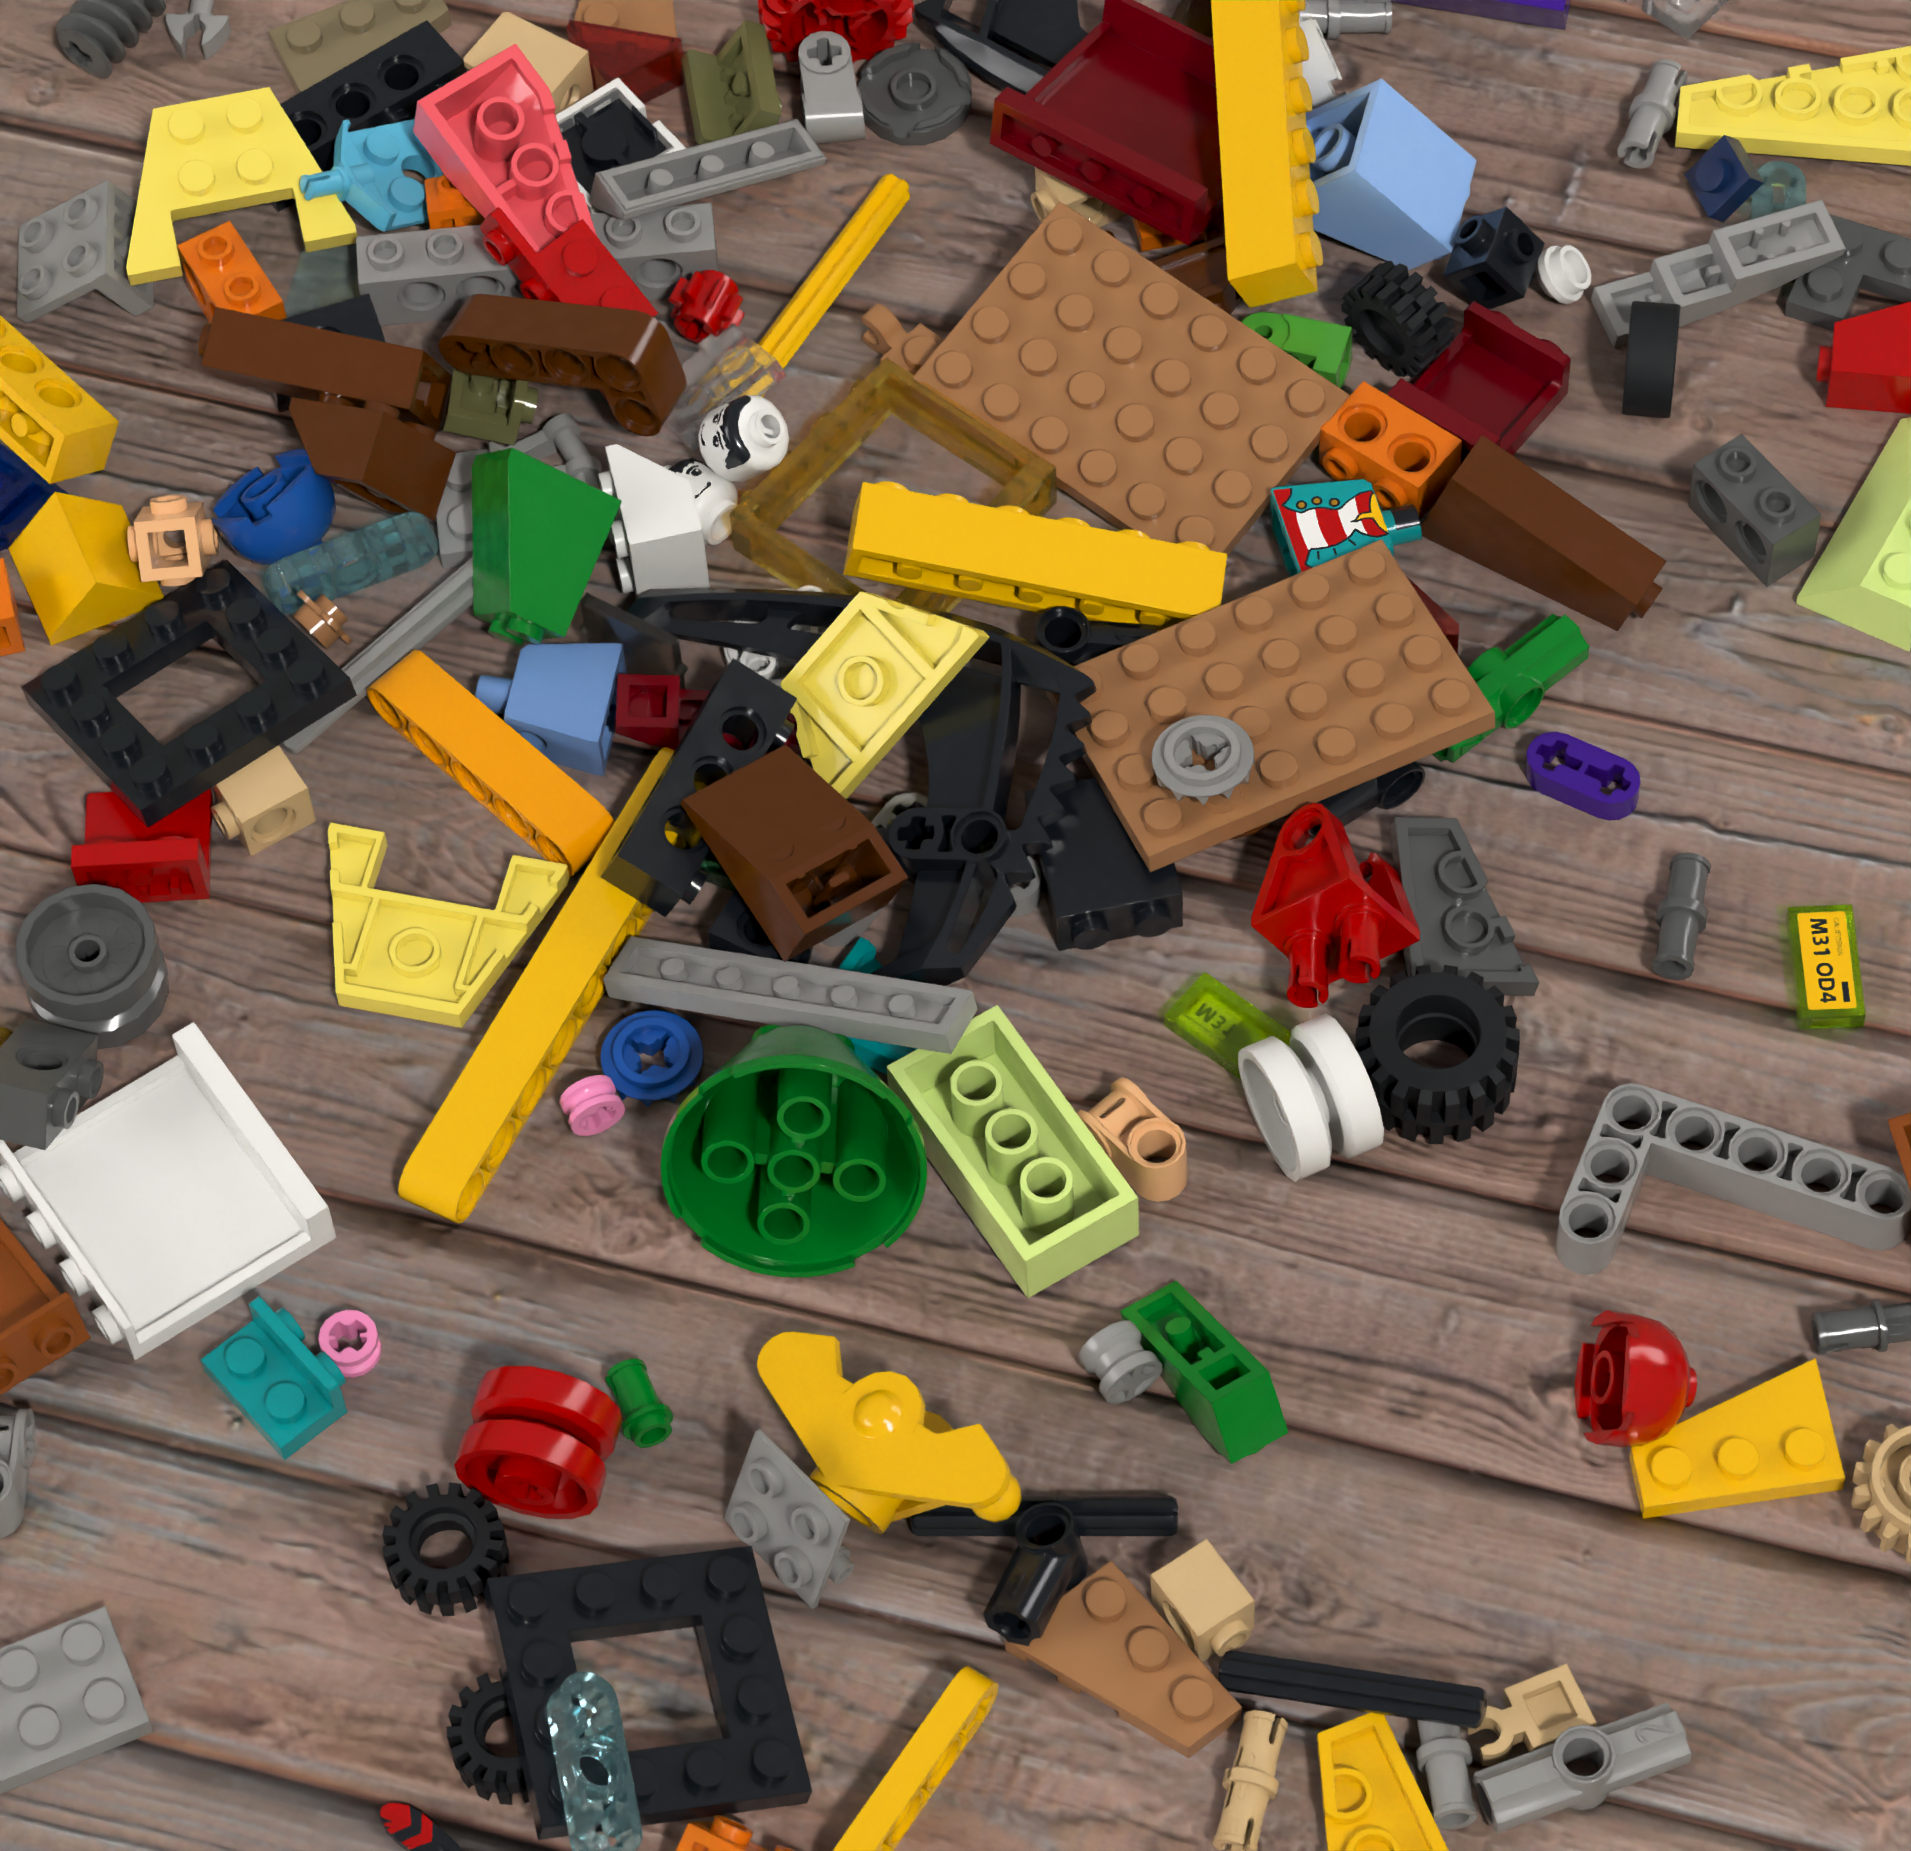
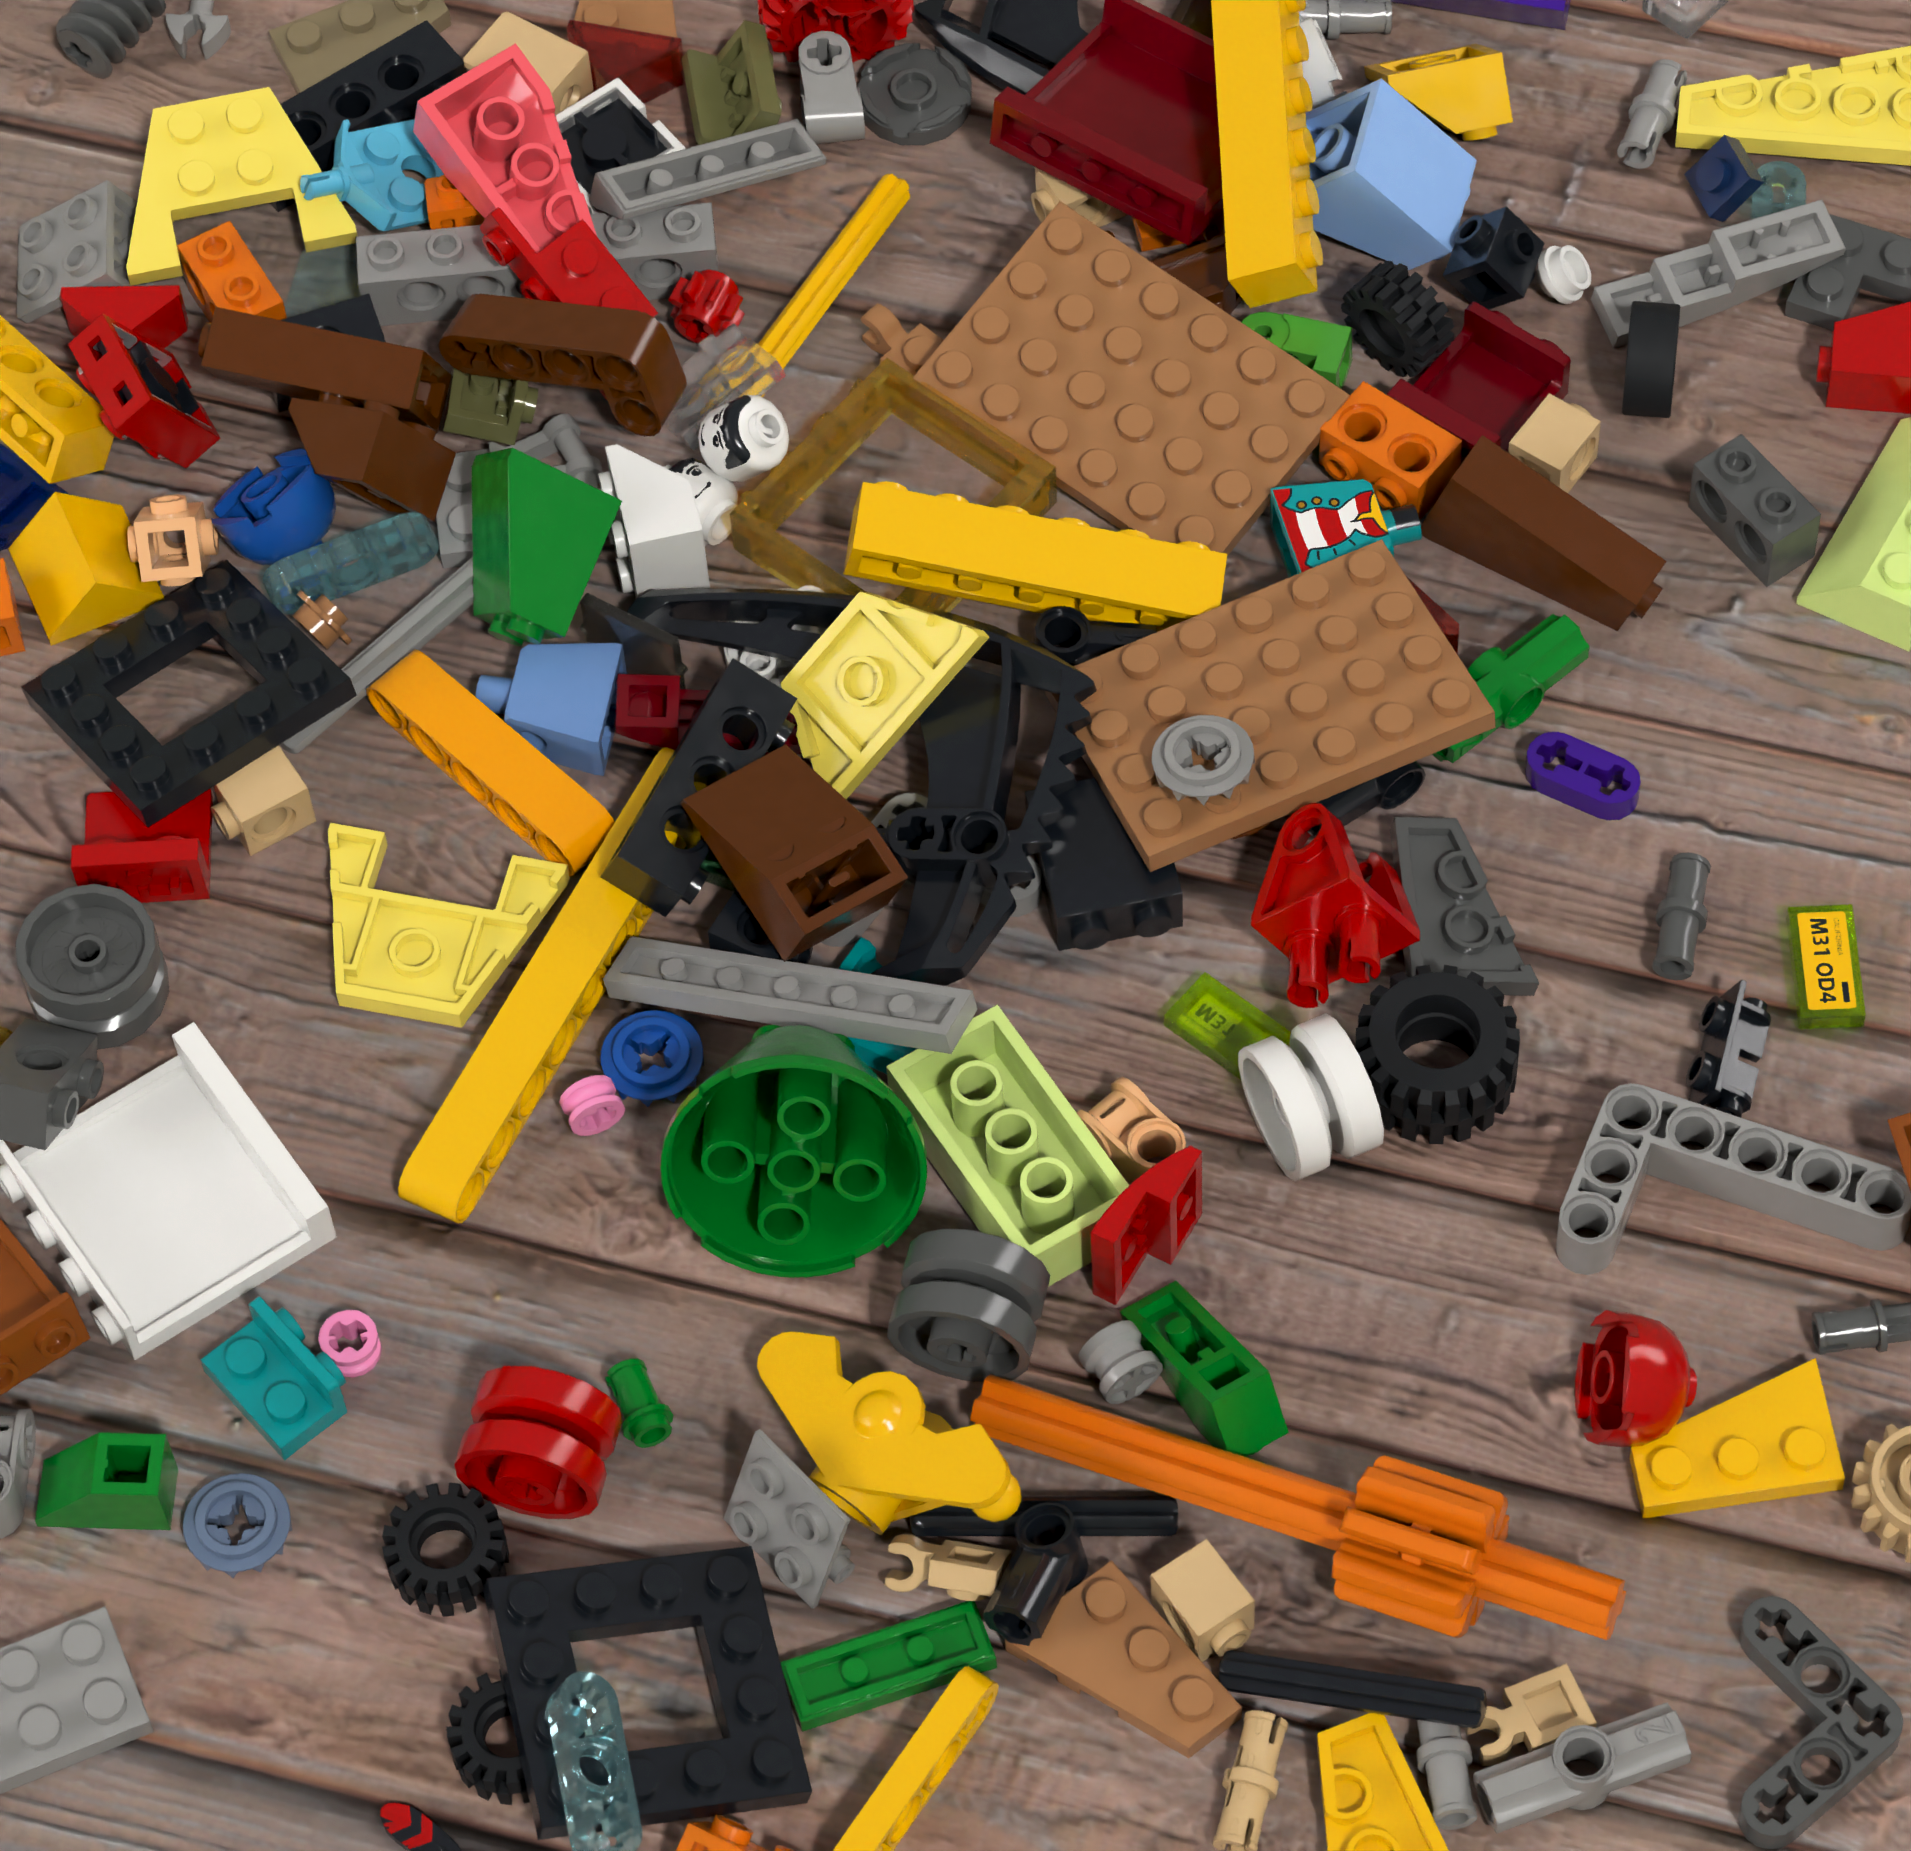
(110, 1484): none -> green slope
(142, 392): none -> red piece
(148, 310): none -> red slope
(217, 1506): none -> sand blue gear
(887, 1665): none -> green tile
(962, 1568): none -> tan plate
(968, 1305): none -> dark grey wheel
(1145, 1219): none -> red slope
(1402, 1543): none -> orange axle
(1453, 87): none -> yellow slope
(1558, 441): none -> tan brick
(1730, 1030): none -> black hinge
(1833, 1737): none -> dark grey beam

